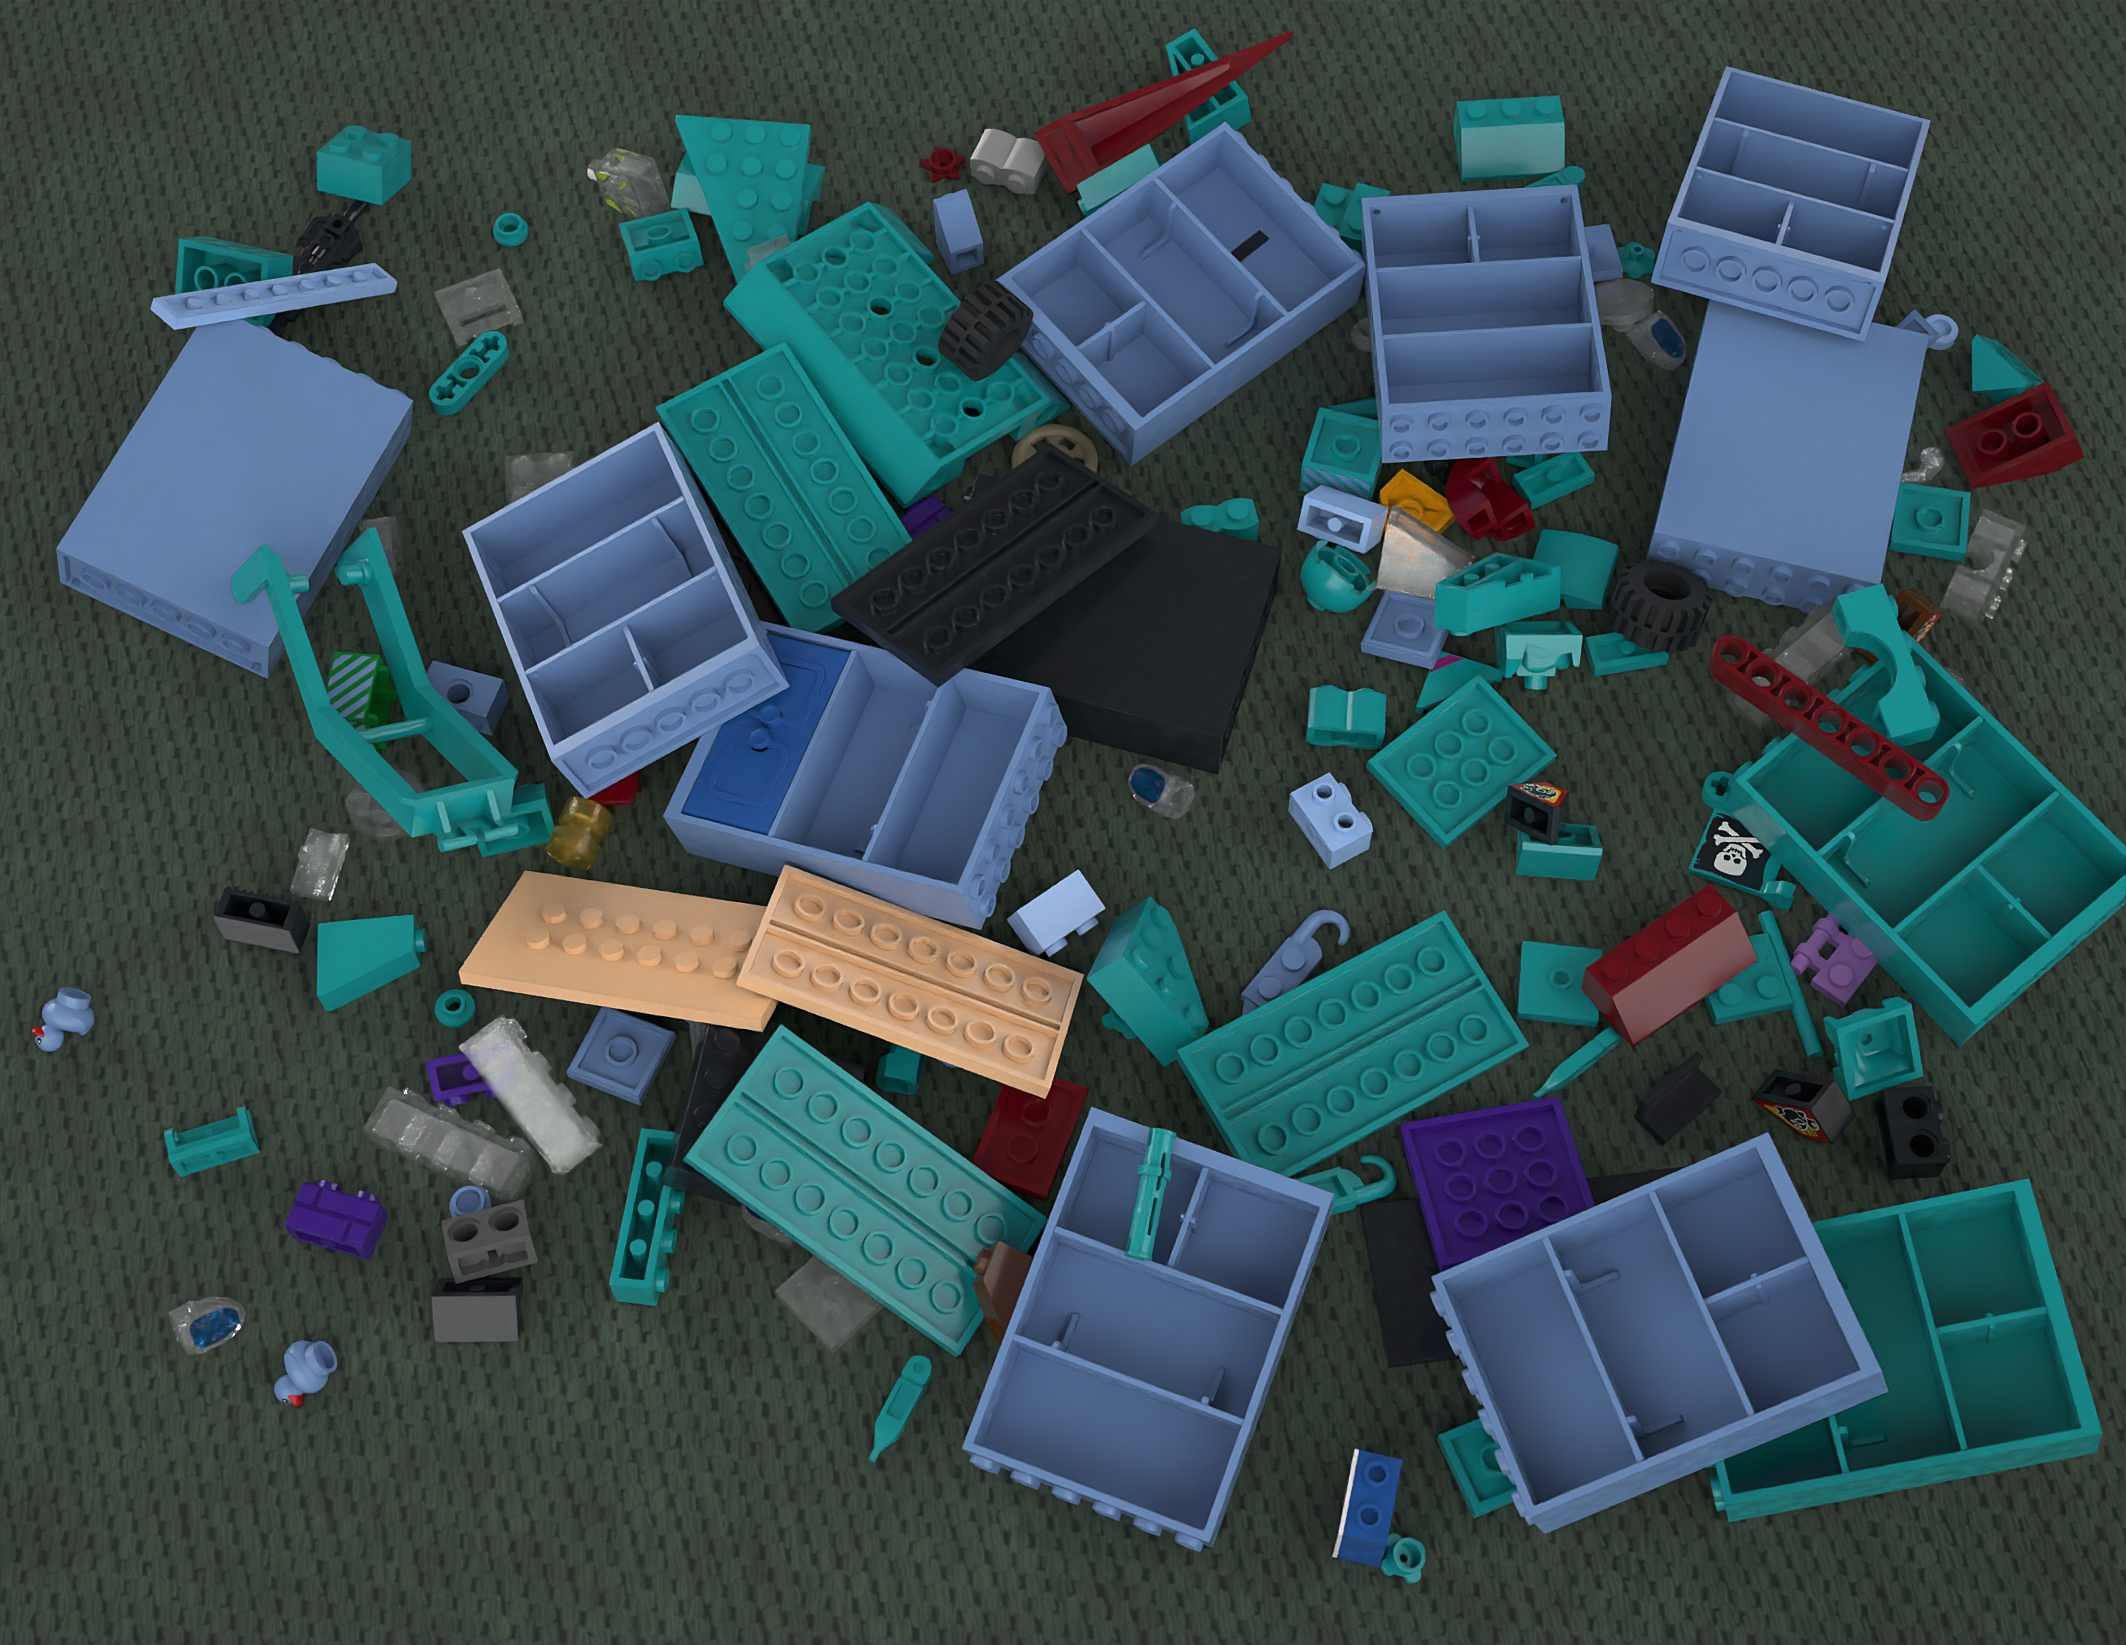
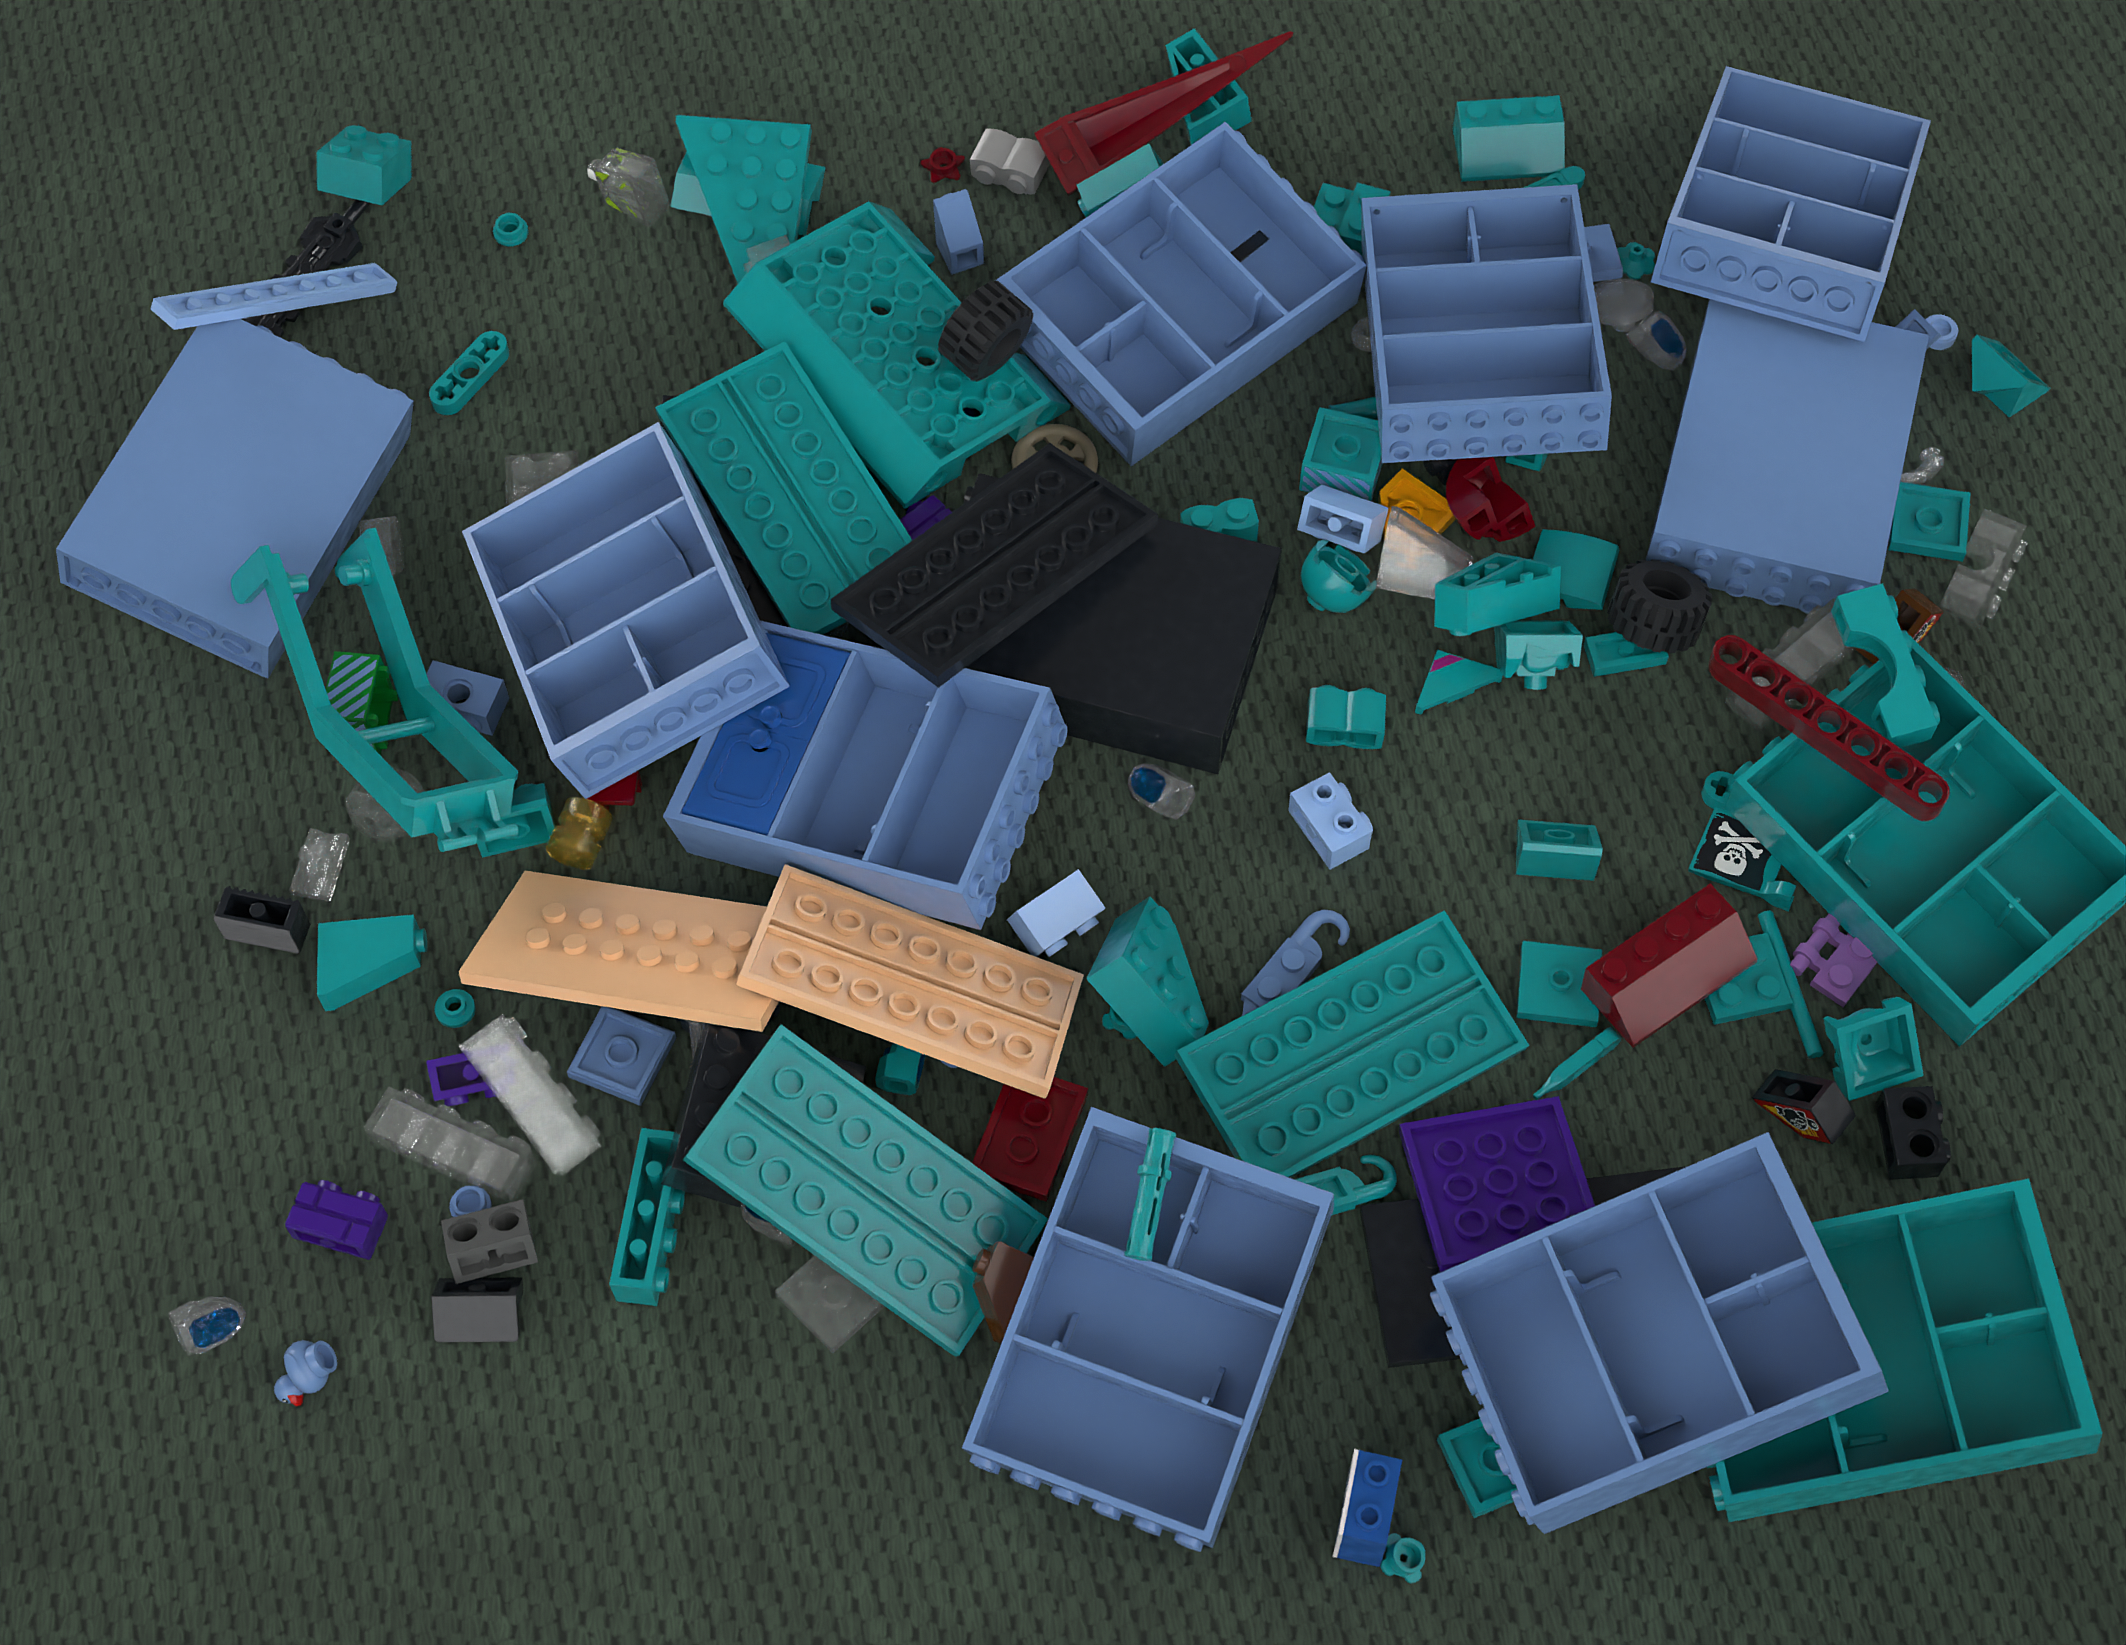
(67, 1013): medium blue animal -> none
(212, 1143): teal hinge -> none
(218, 263): teal slope -> none
(476, 298): clear plate -> none
(661, 244): teal plate -> none
(901, 1403): teal piece -> none
(1405, 630): medium blue plate -> none
(1460, 761): teal plate -> none
(1537, 810): black slope -> none
(1553, 479): teal plate -> none
(1676, 1100): black panel -> none
(2015, 439): dark red slope -> none

